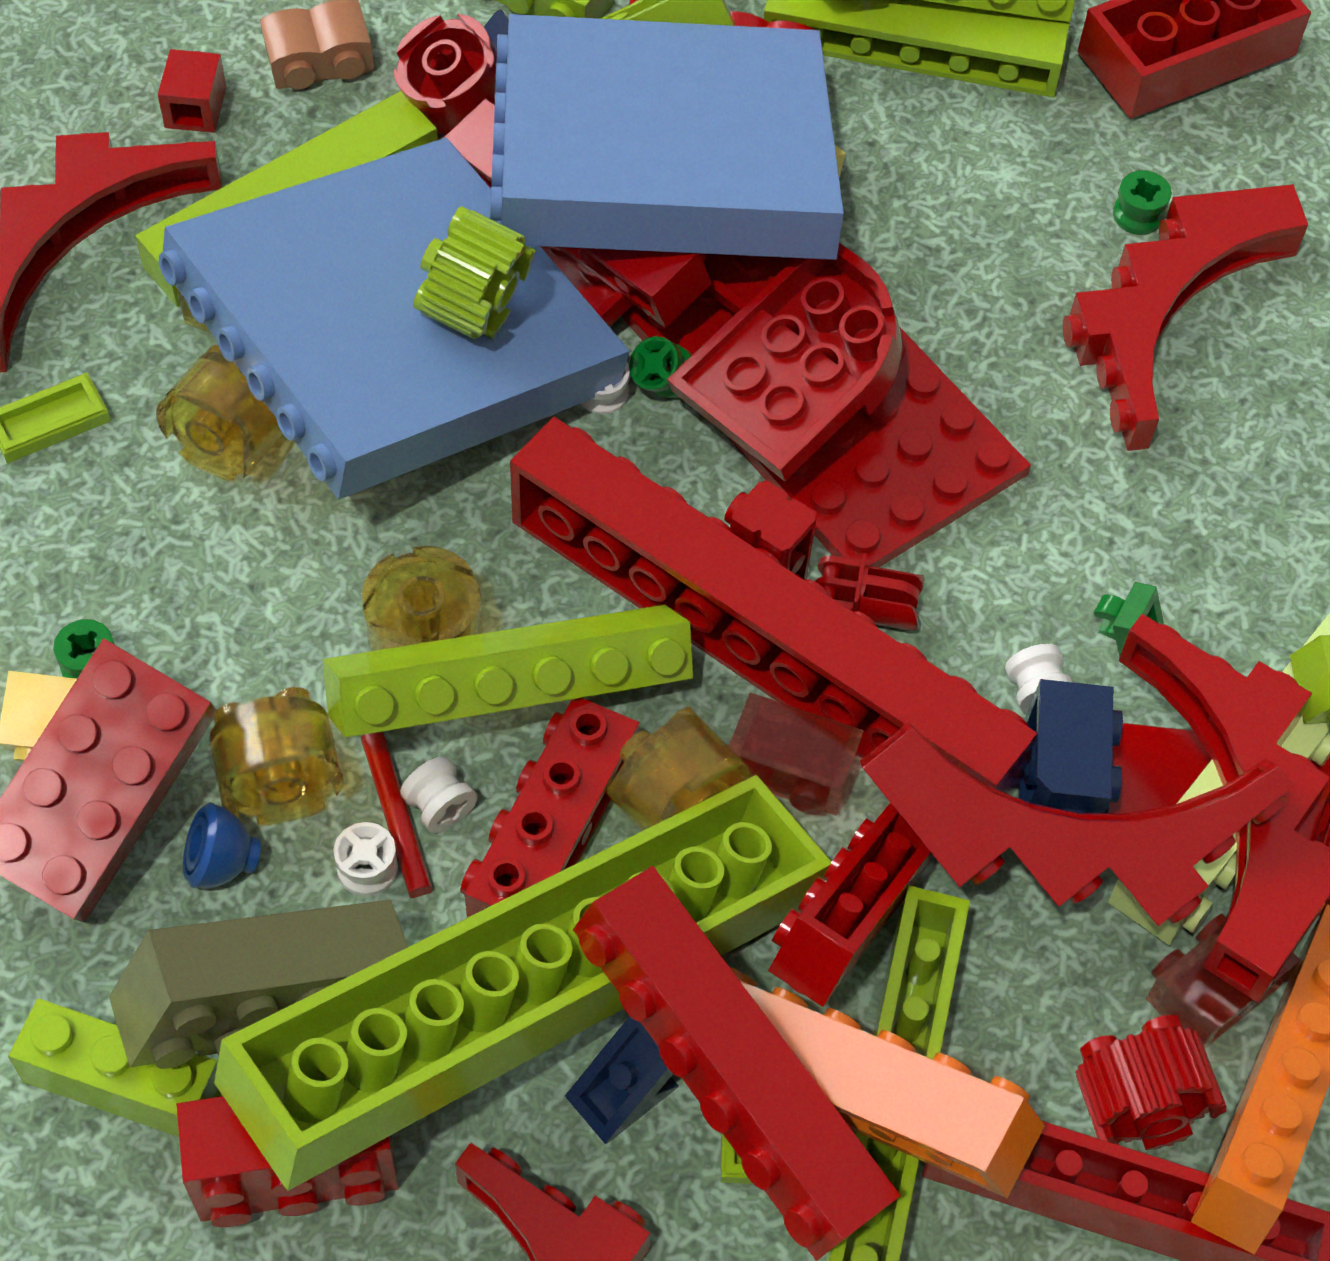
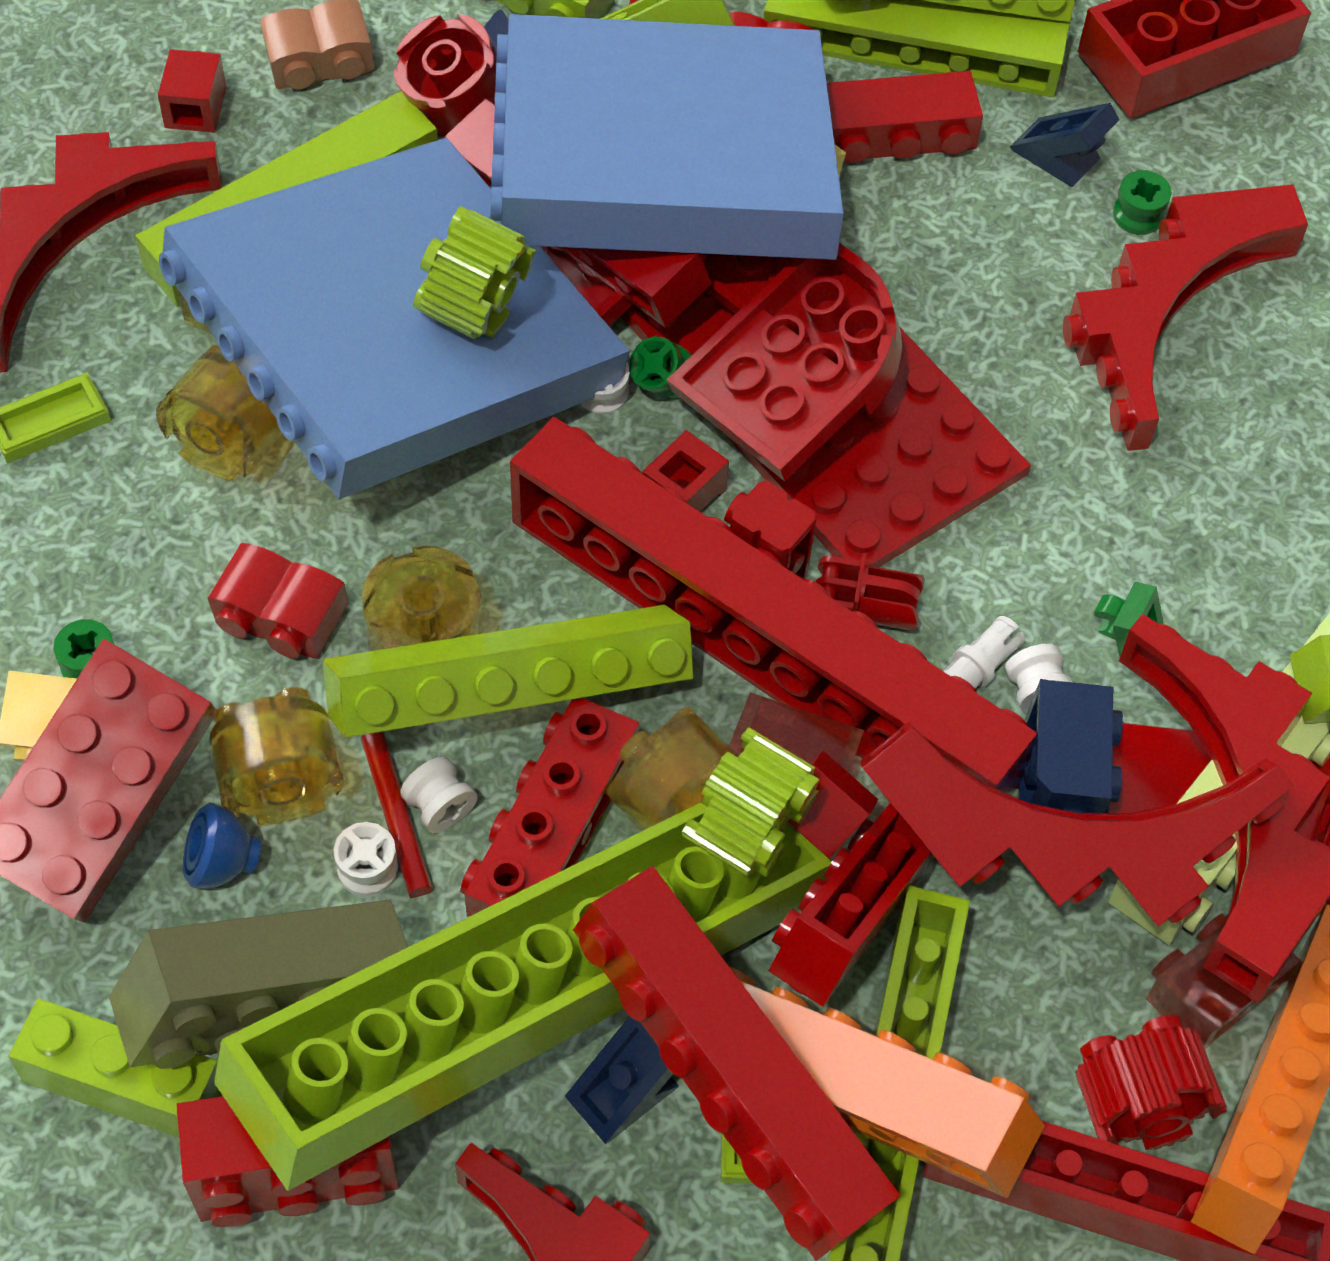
(278, 601): none -> red brick
(691, 470): none -> red brick
(751, 803): none -> lime brick
(837, 808): none -> red brick
(905, 115): none -> red brick
(986, 653): none -> white pin
(1067, 141): none -> dark blue slope

